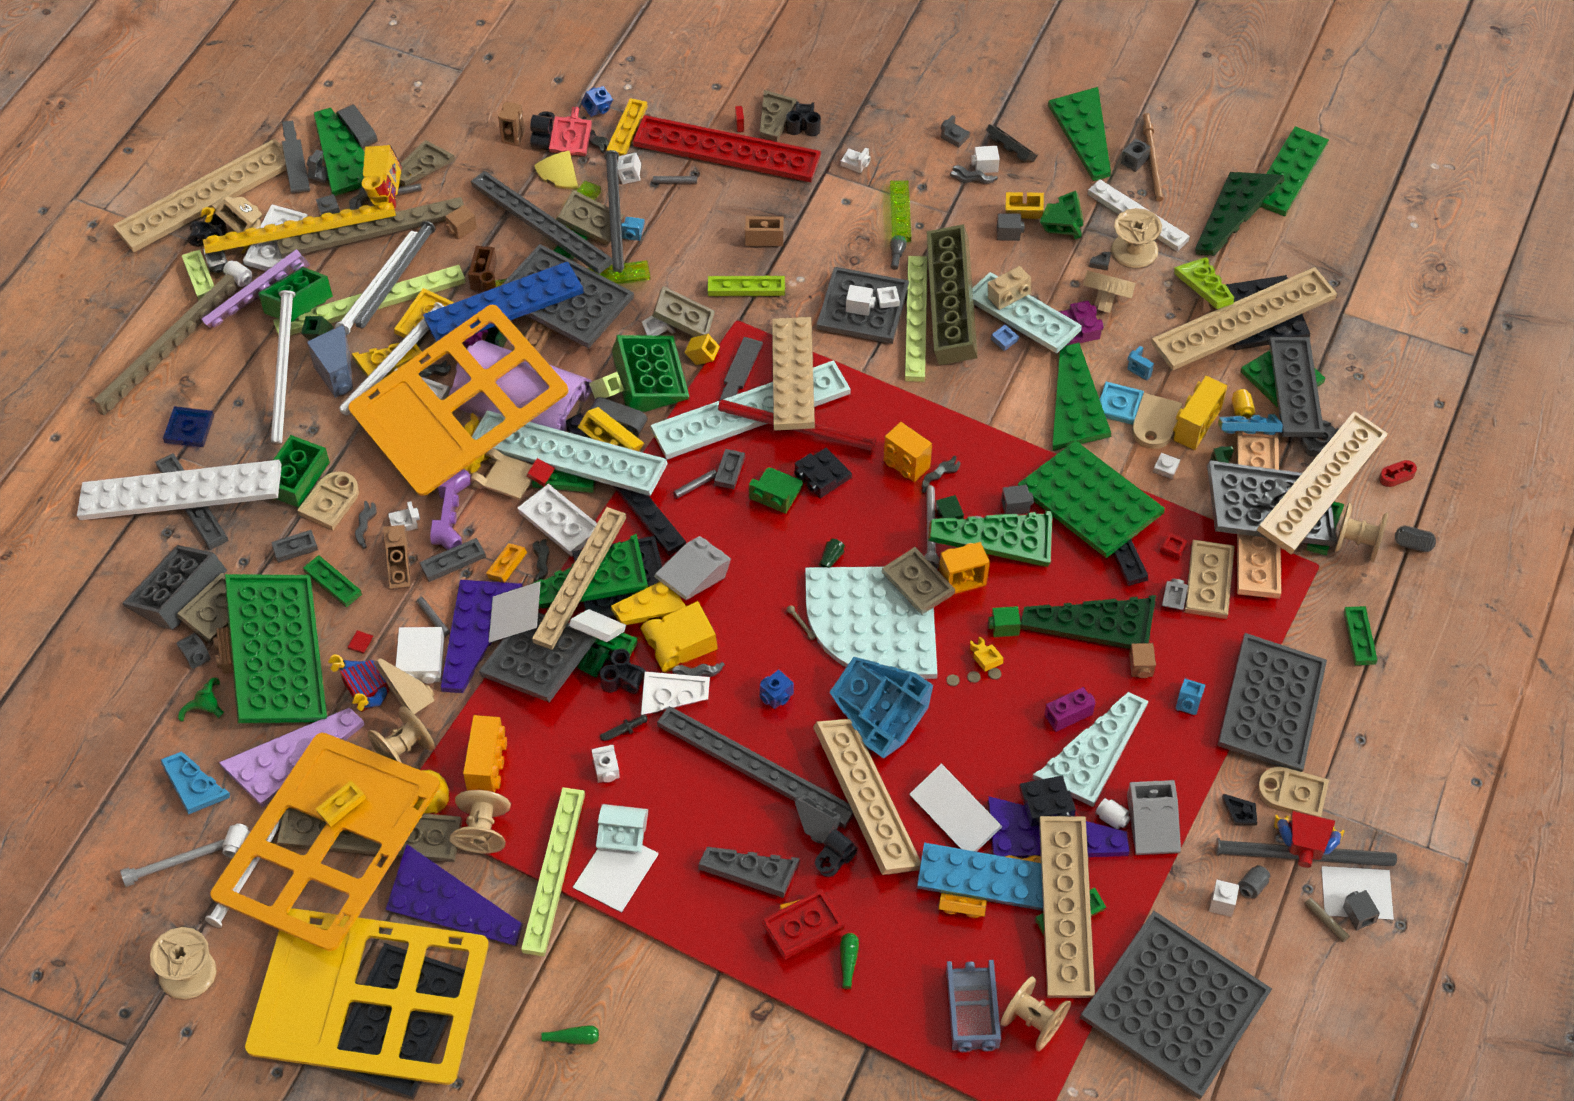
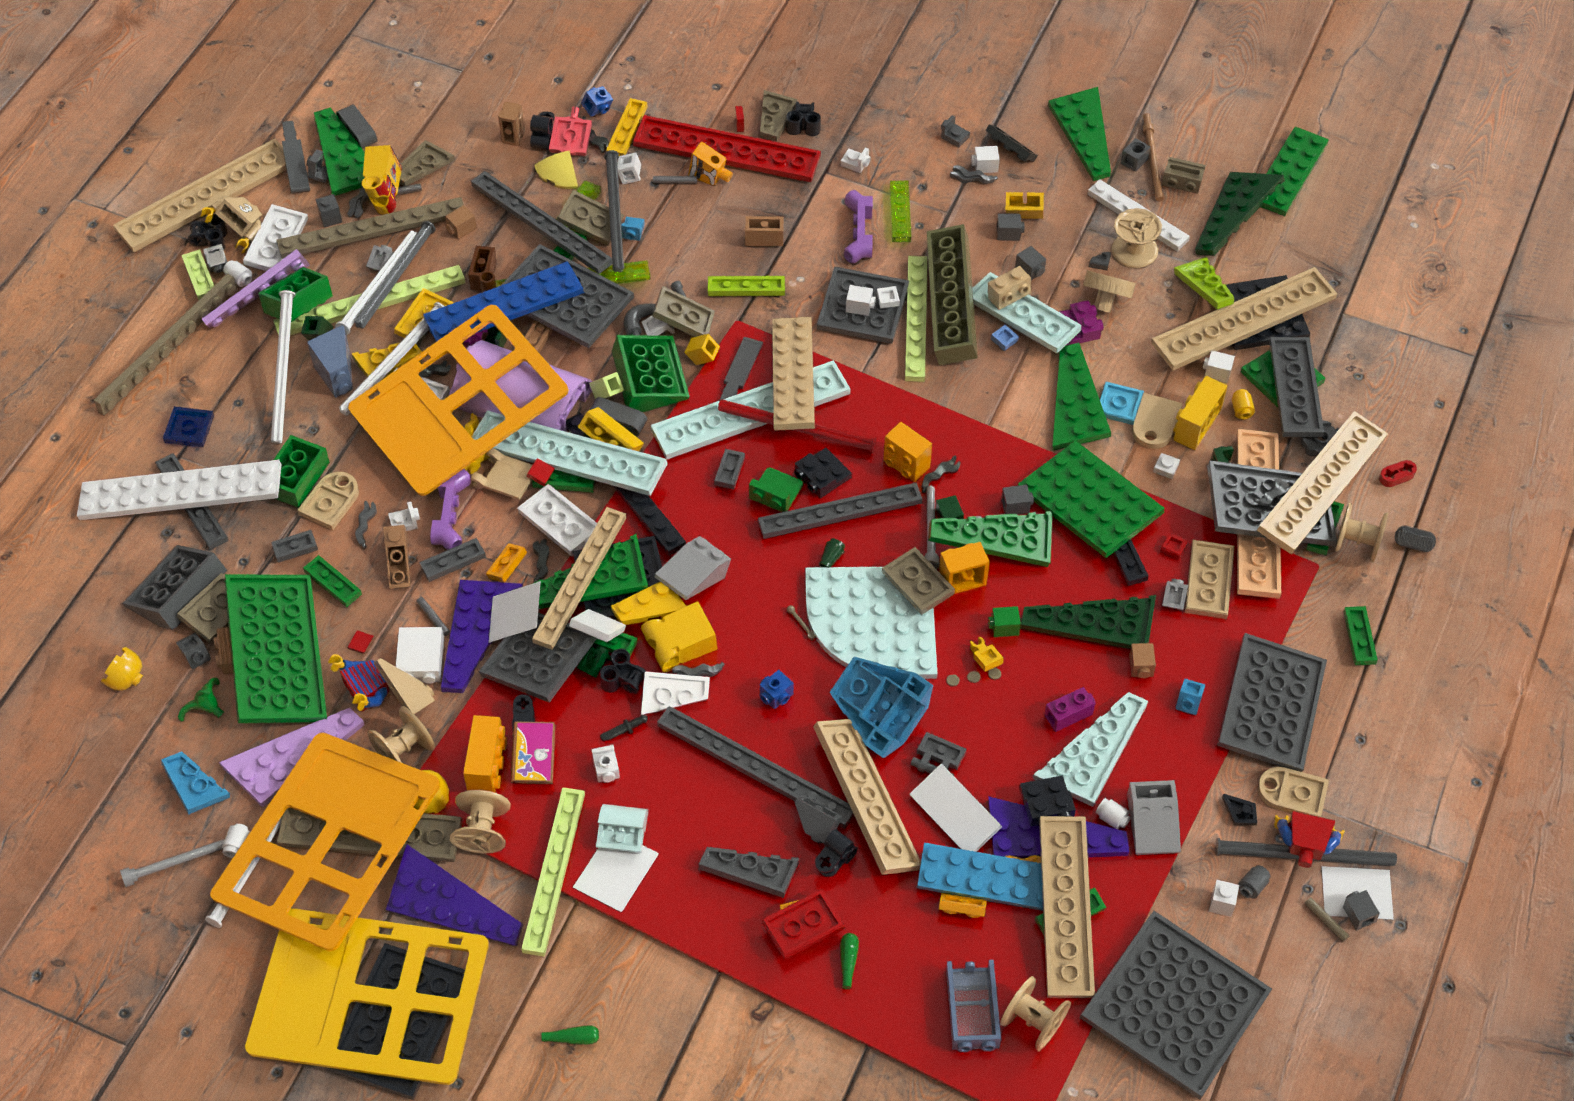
(124, 671): none -> yellow cylinder
(183, 963): tan piece -> none
(293, 228): yellow plate -> none
(340, 803): yellow plate -> none
(379, 257): none -> light grey bracket
(520, 714): none -> black piece
(533, 752): none -> piece
(636, 313): none -> dark grey animal
(695, 484): flat silver piece -> none
(708, 165): none -> light orange torso
(839, 510): none -> dark grey plate
(862, 245): none -> medium lavender plate
(898, 245): dark grey piece -> none
(940, 751): none -> dark grey plate
(1031, 262): none -> dark grey brick
(1058, 220): green slope -> none
(1073, 206): green hinge -> none
(1140, 365): dark azure bracket -> none
(1183, 175): none -> dark tan hinge
(1218, 366): none -> white brick
(1250, 426): dark azure wing -> none

